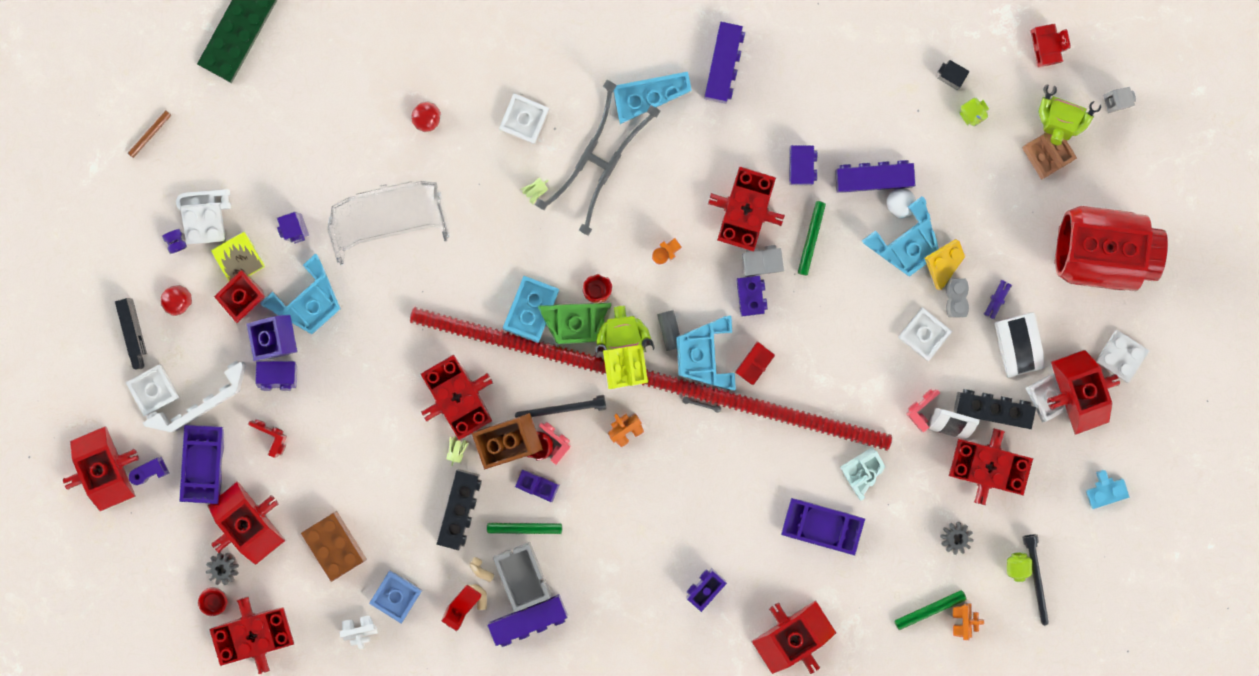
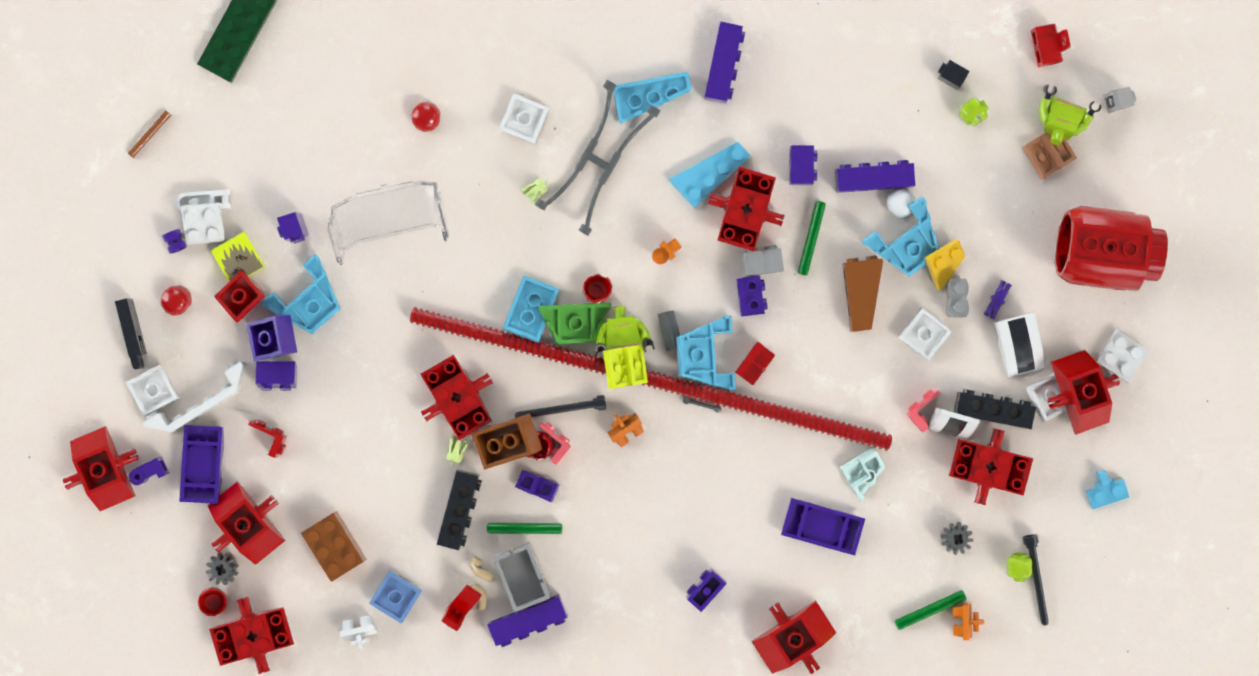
(707, 175): none -> medium azure wing
(861, 289): none -> dark orange slope

